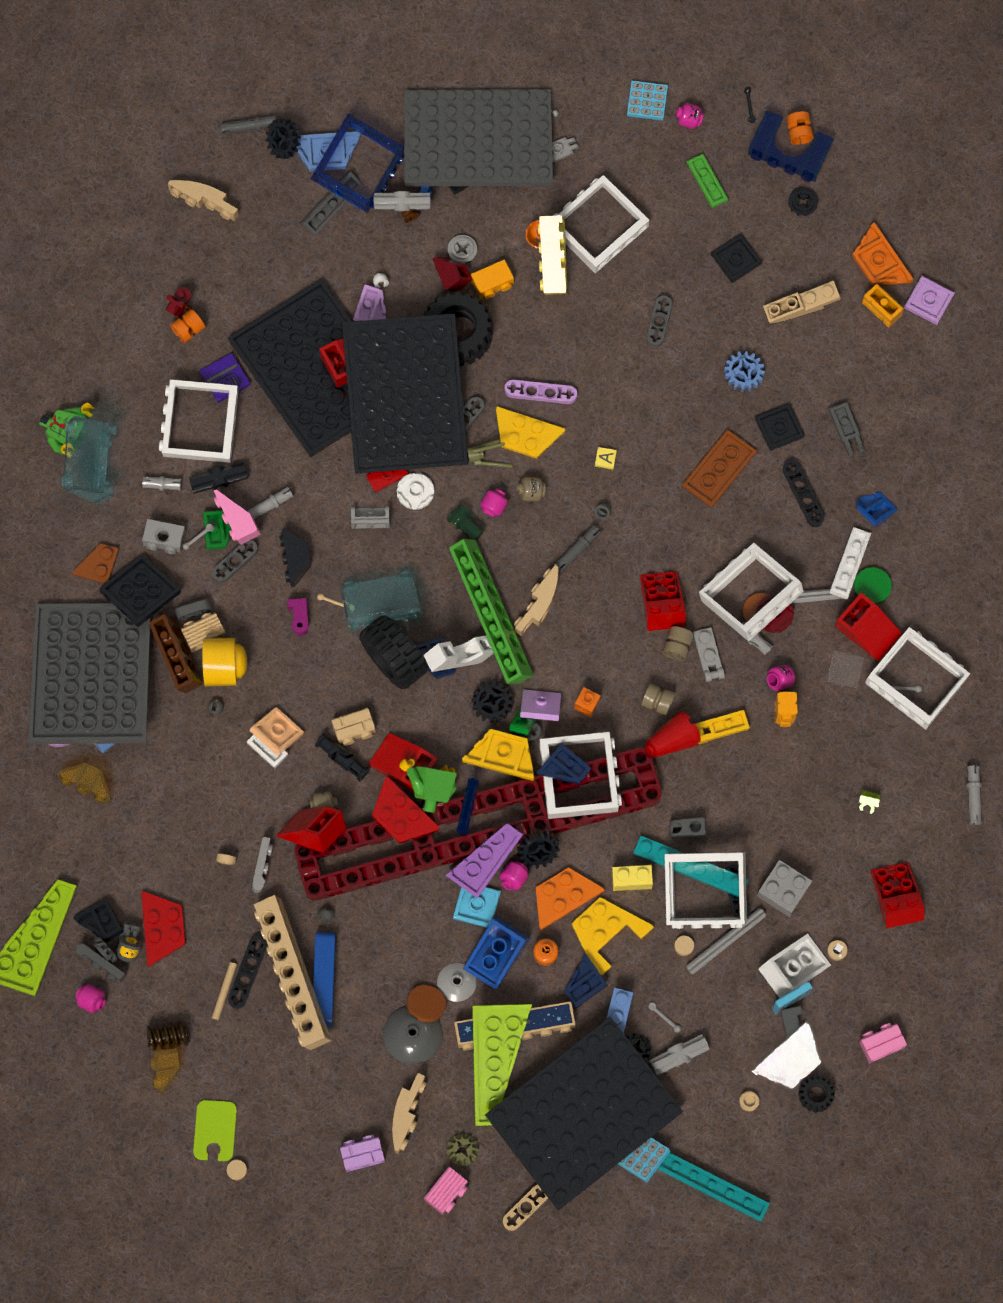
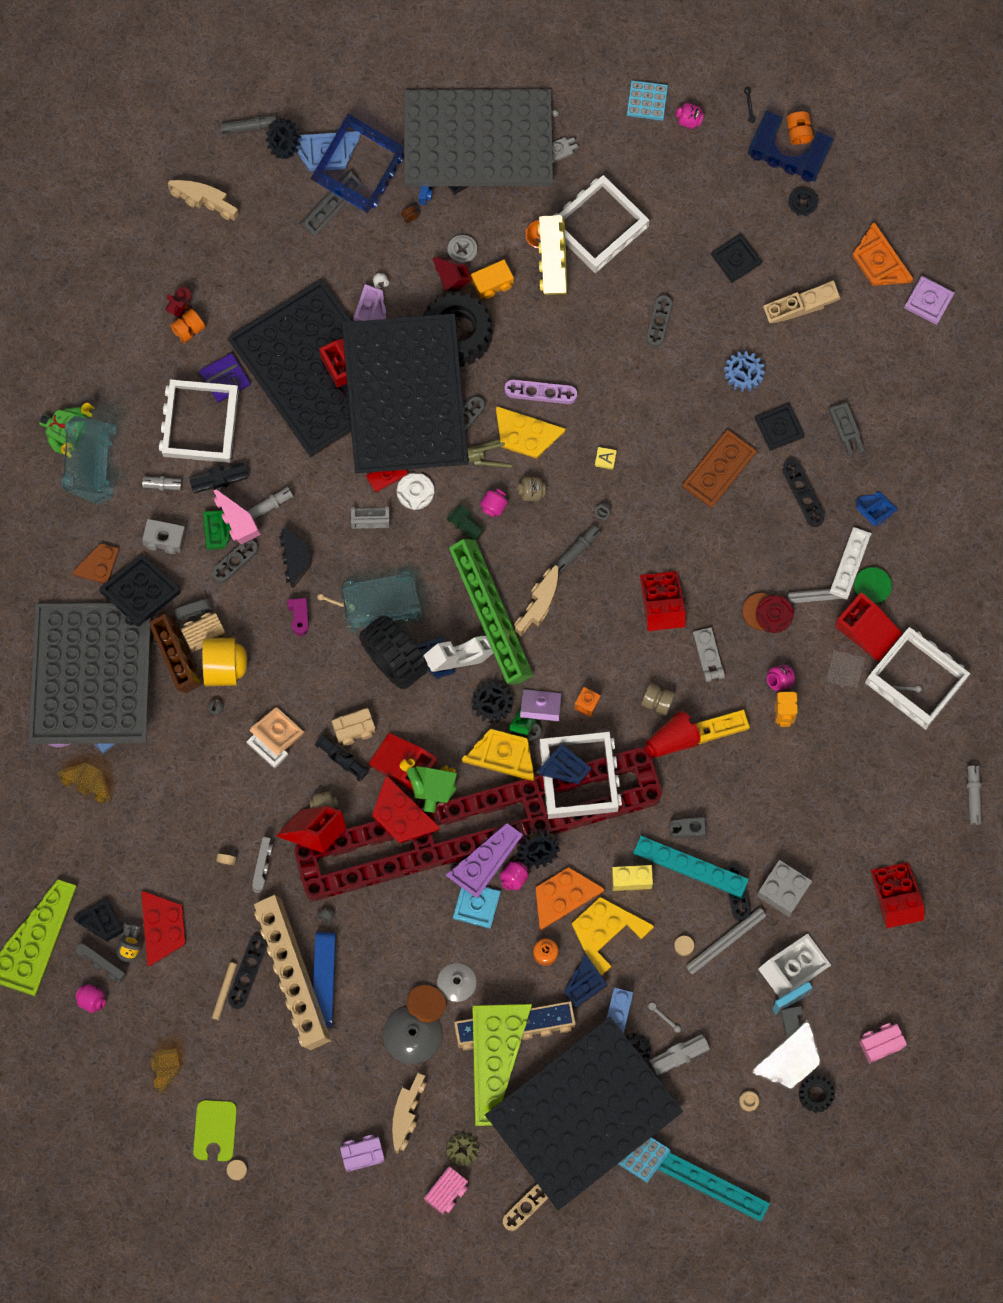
(104, 949): dark grey gear -> none
(167, 1036): dark brown piece -> none
(209, 527): light grey hinge -> none
(401, 201): light grey piece -> none
(467, 806): clear blue axle -> none
(496, 952): blue slope -> none
(677, 645): dark tan wheel -> none
(707, 180): bright green tile -> none
(735, 922): white window -> none
(760, 643): light grey pin -> none
(770, 610): white window -> none
(837, 950): tan tile -> none
(870, 799): tile -> none
(882, 305): light orange brick -> none

